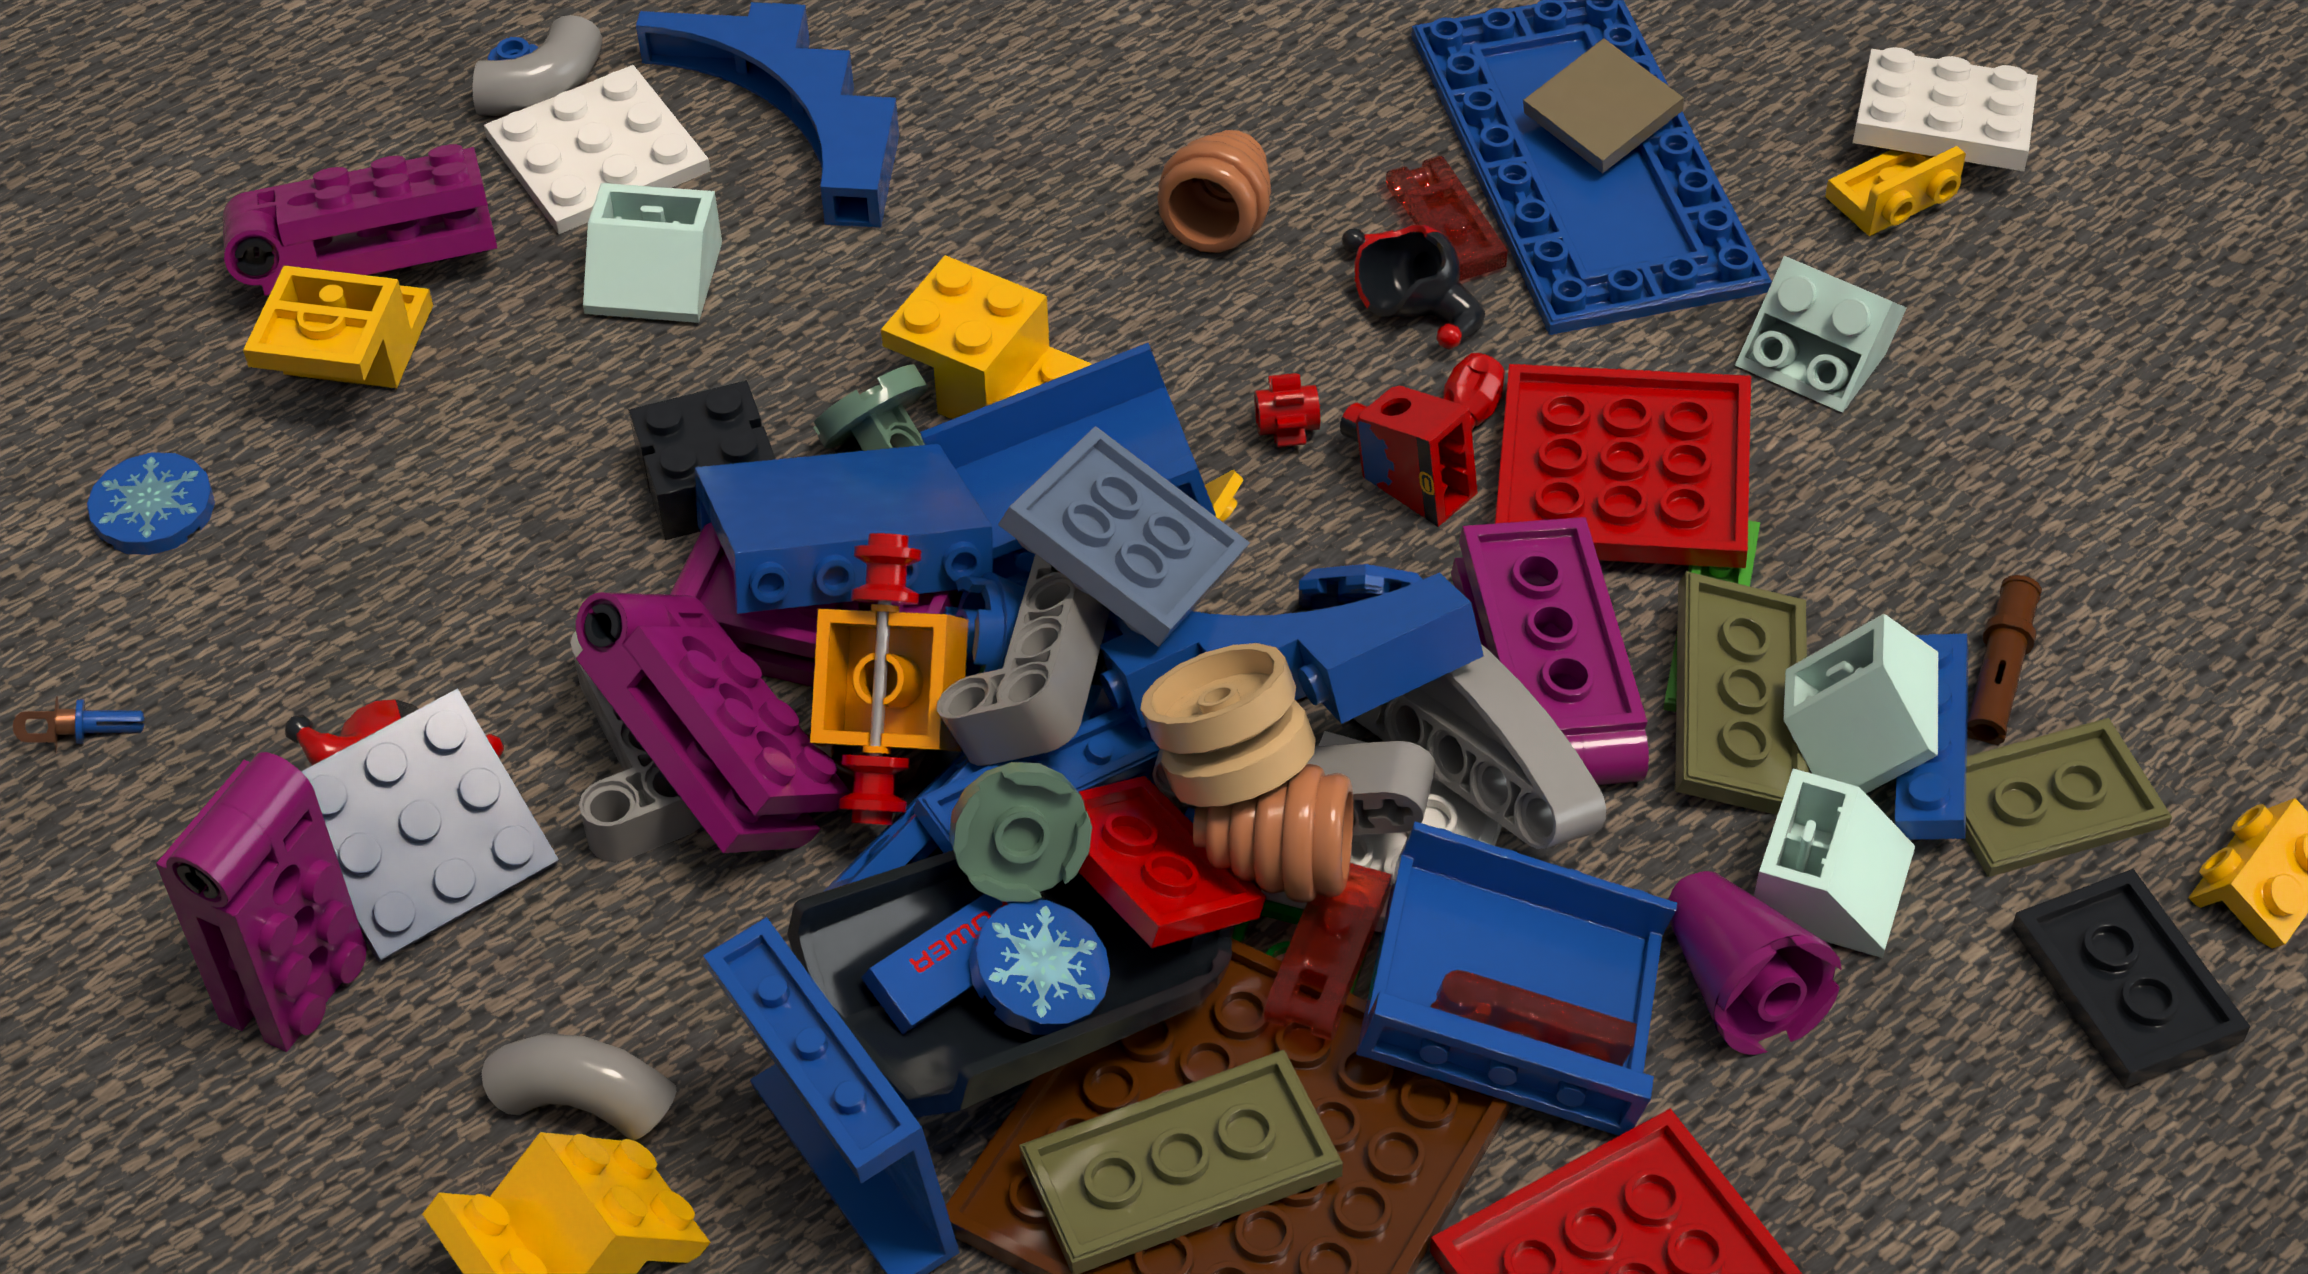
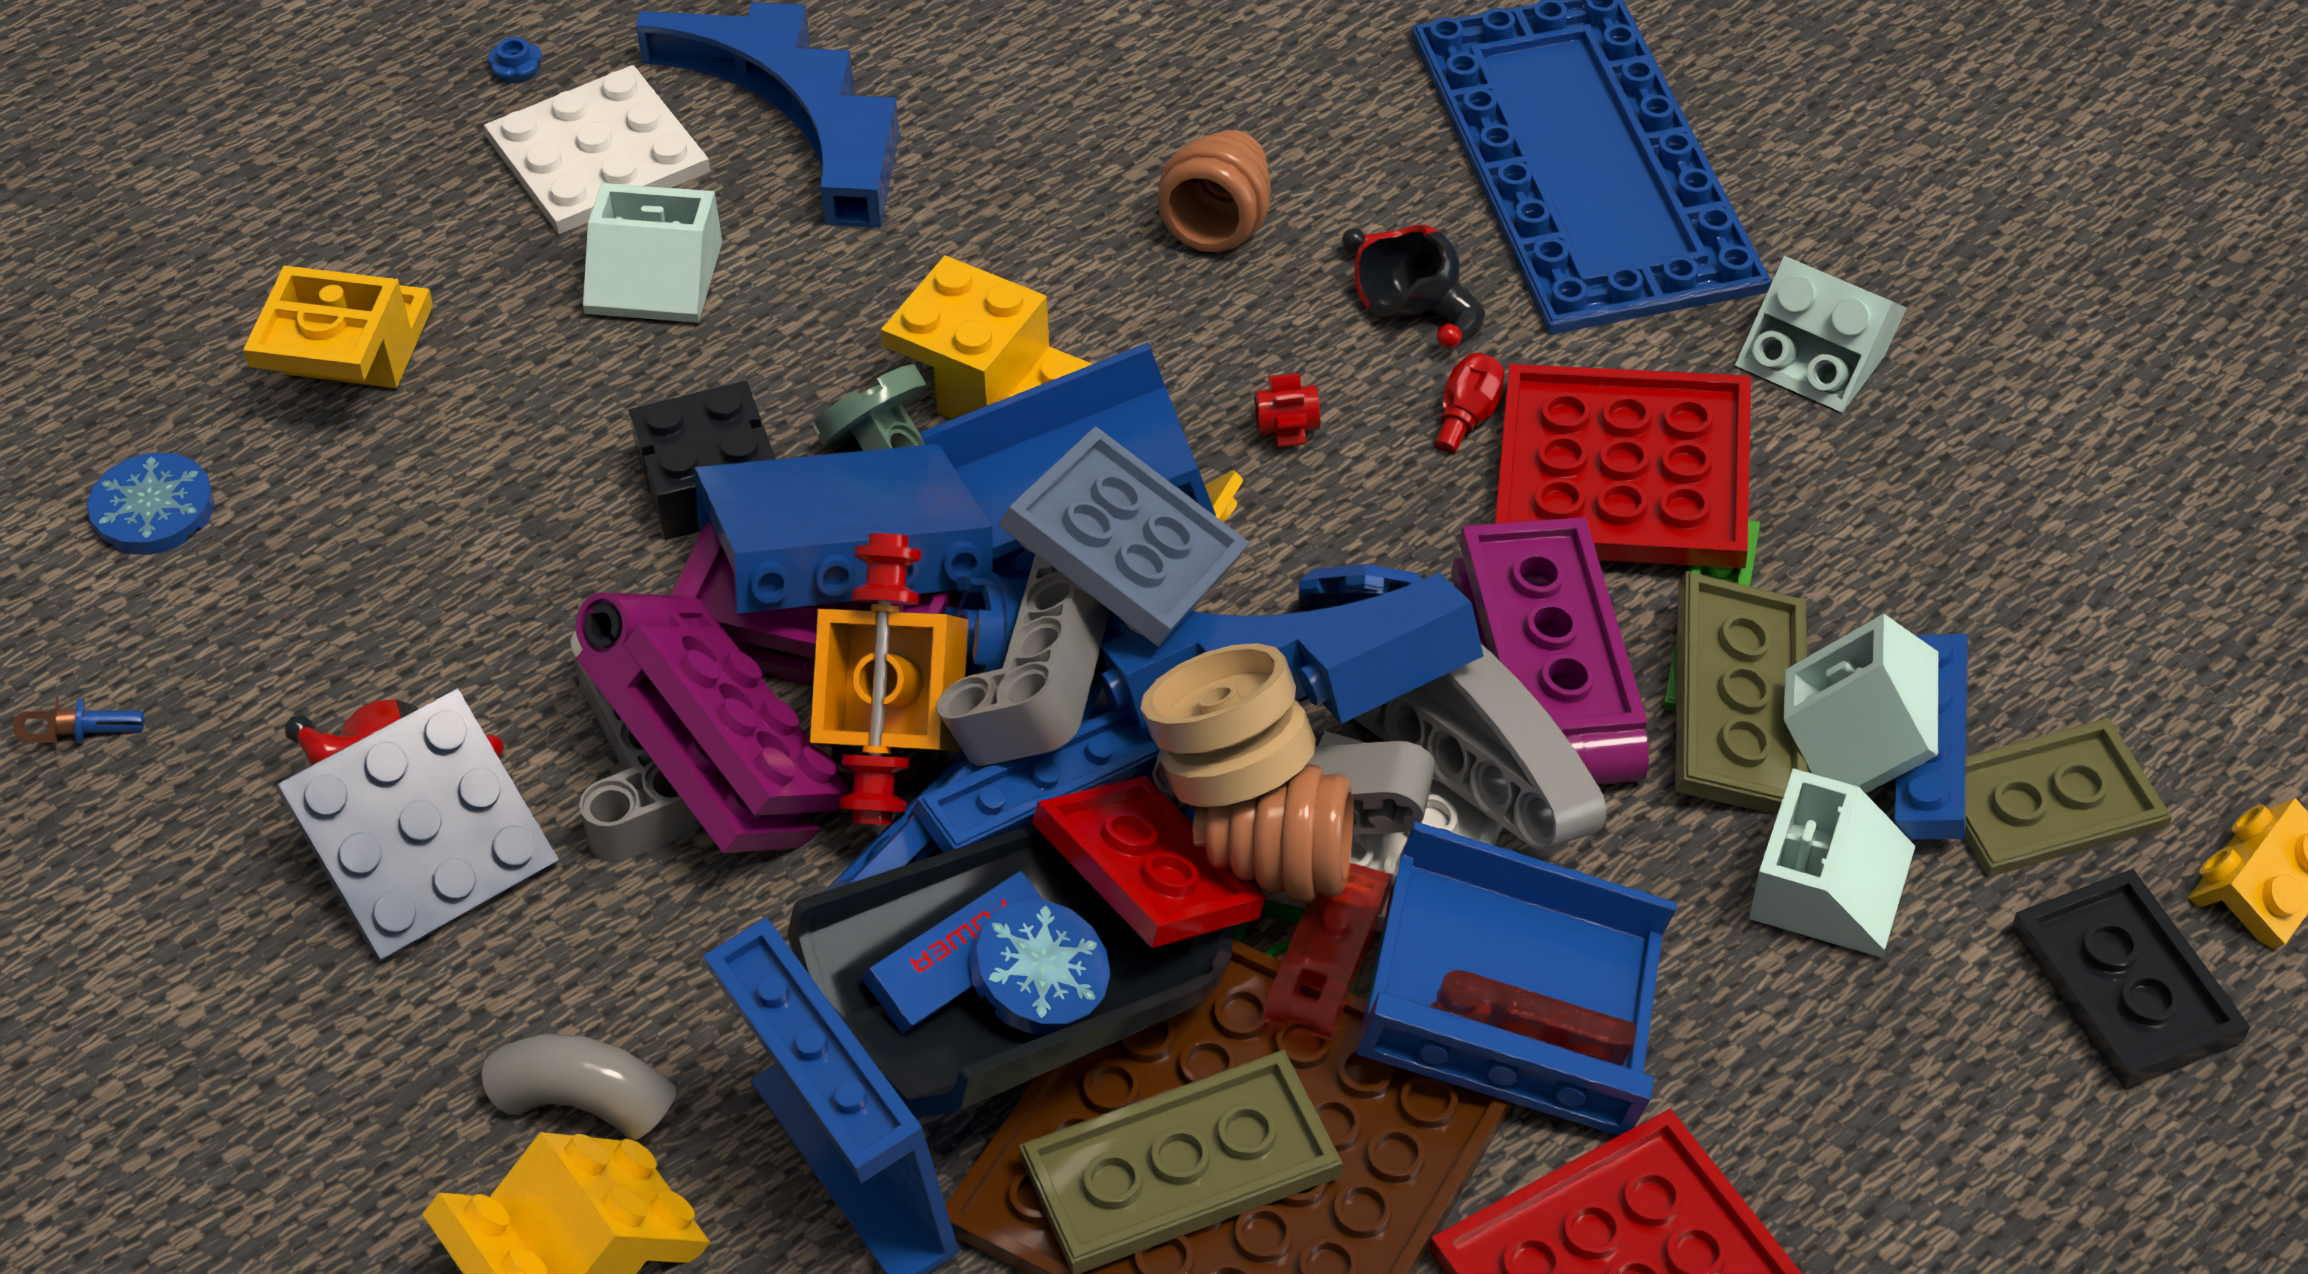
(265, 902): magenta hinge -> none
(361, 218): magenta hinge -> none
(549, 70): light grey cylinder -> none
(1020, 831): sand green tile -> none
(1416, 449): red torso -> none
(1439, 199): clear red plate -> none
(1603, 105): dark tan tile -> none
(1751, 963): magenta cone -> none
(1895, 187): yellow bracket -> none
(1944, 104): white plate -> none
(2007, 640): reddish brown pin -> none

